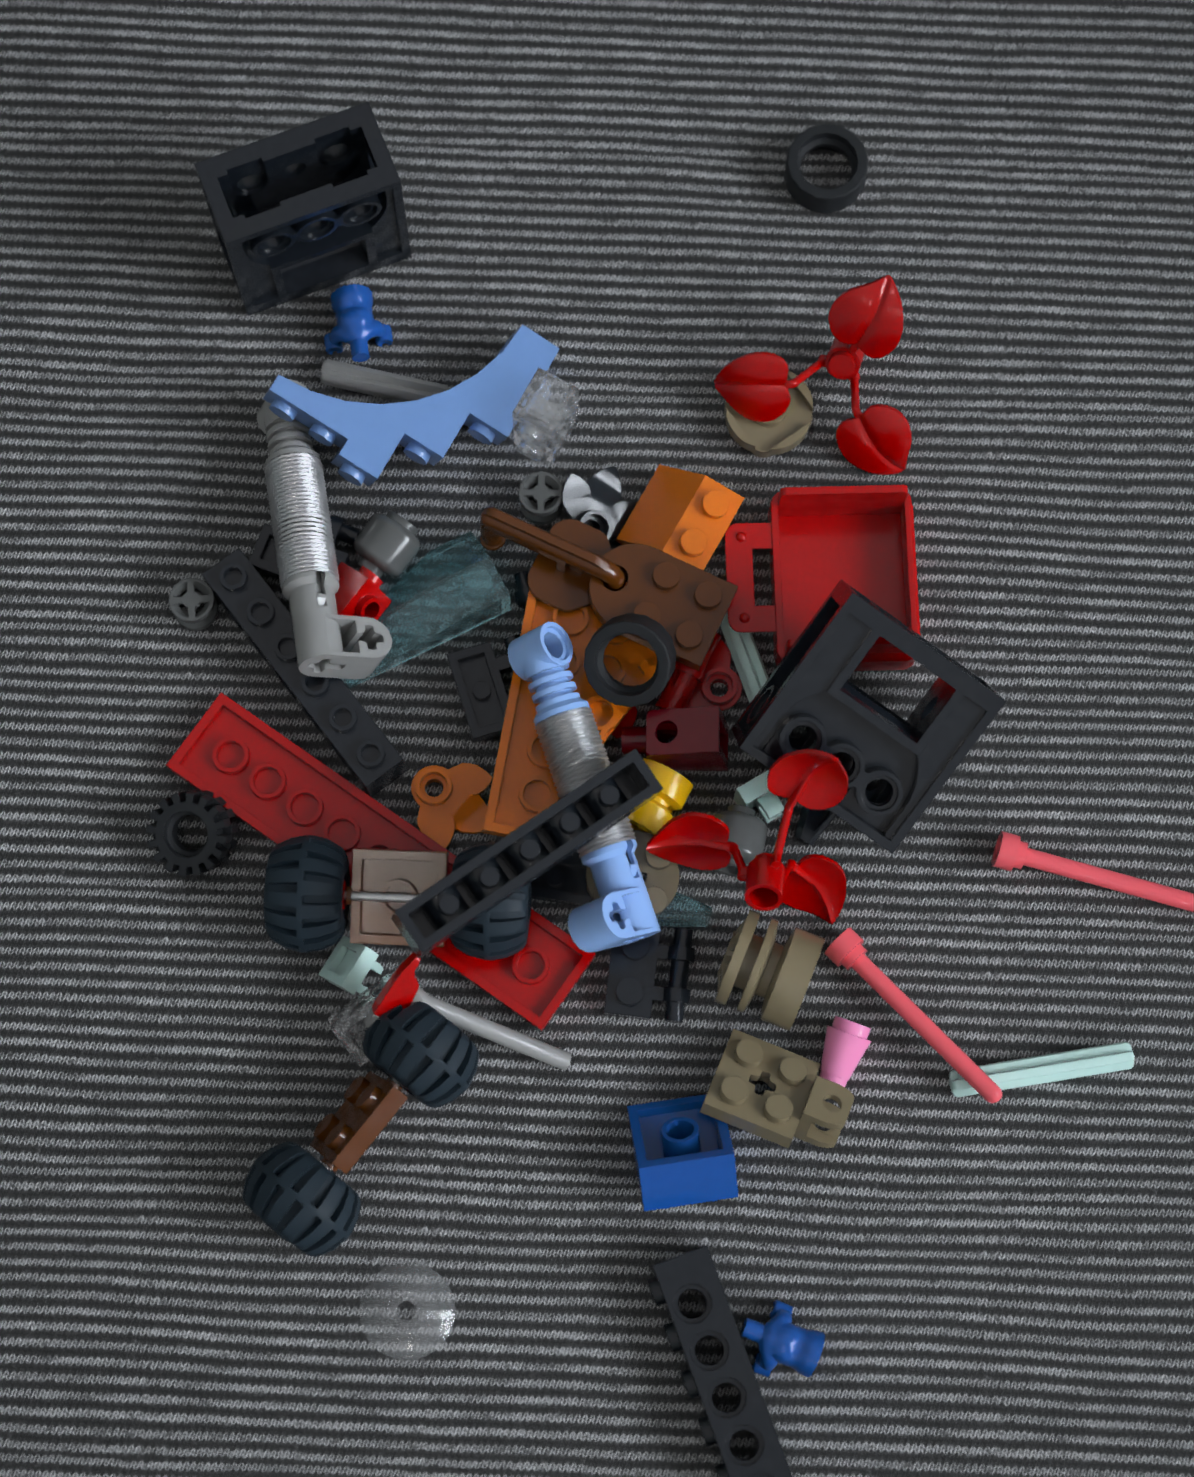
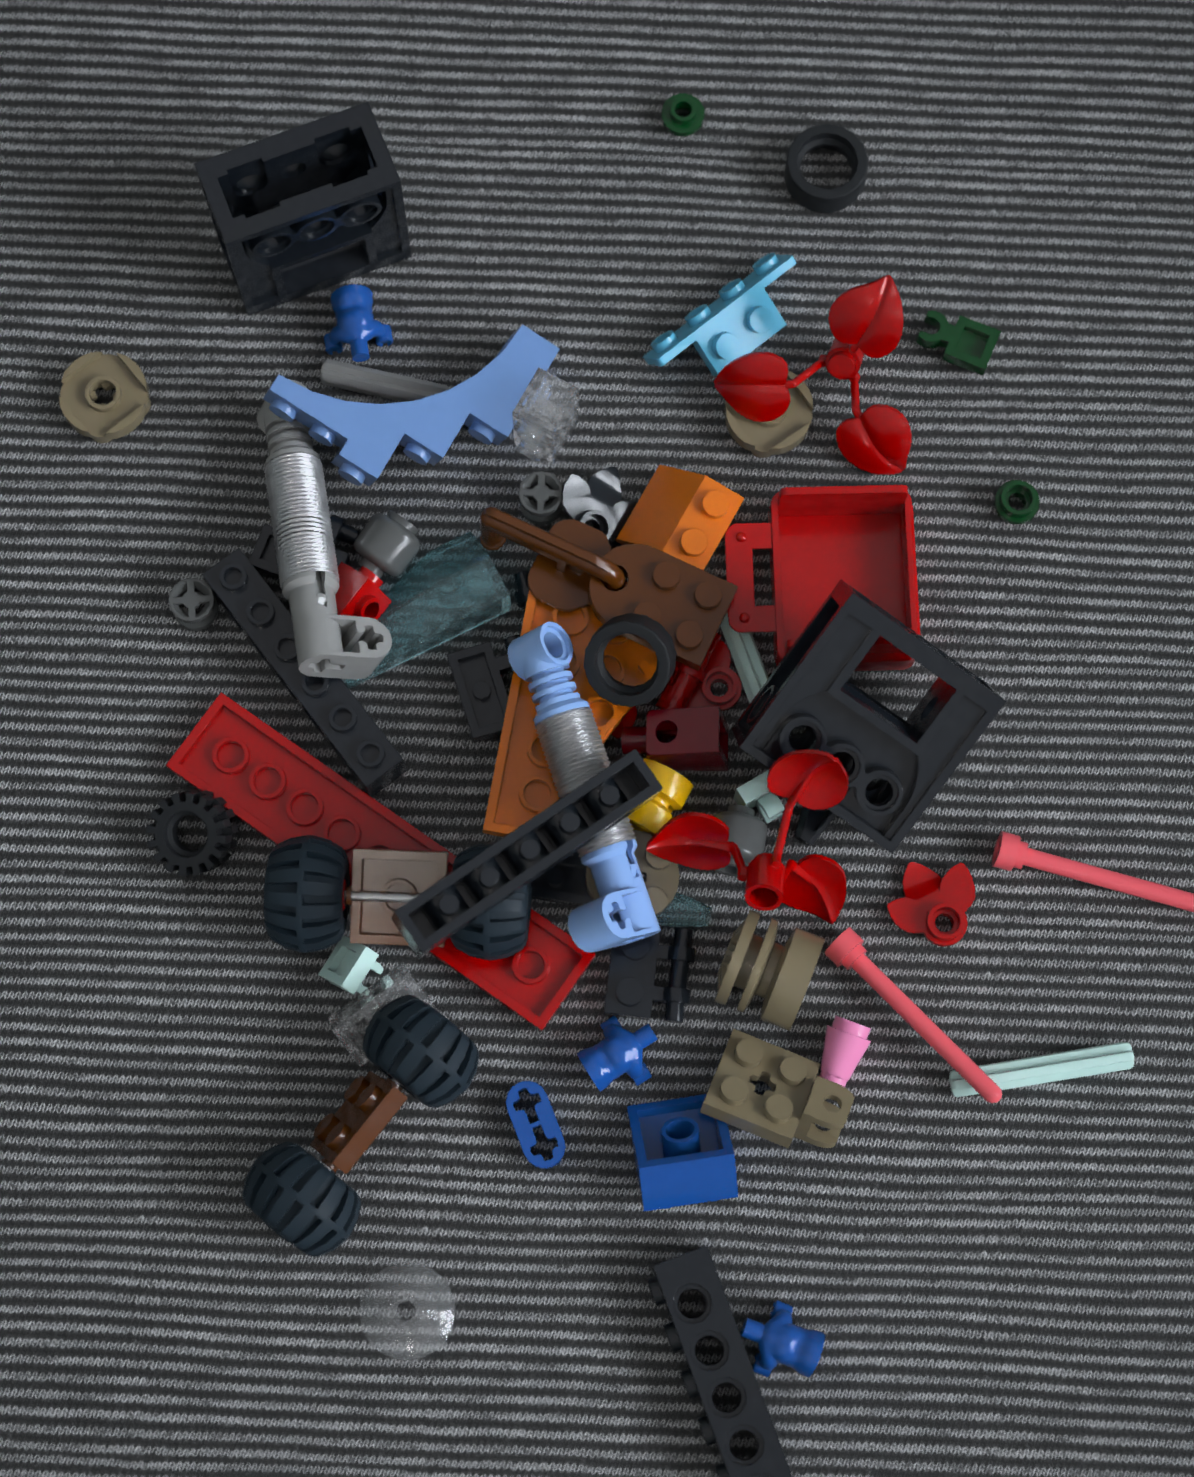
(110, 420): none -> dark tan plate
(404, 990): light grey piece -> none
(457, 806): orange plate -> none
(524, 1129): none -> blue beam
(617, 1054): none -> blue piece
(682, 125): none -> dark green plate
(732, 323): none -> medium azure bracket
(931, 897): none -> red plate
(966, 344): none -> dark green plate
(1021, 490): none -> dark green plate

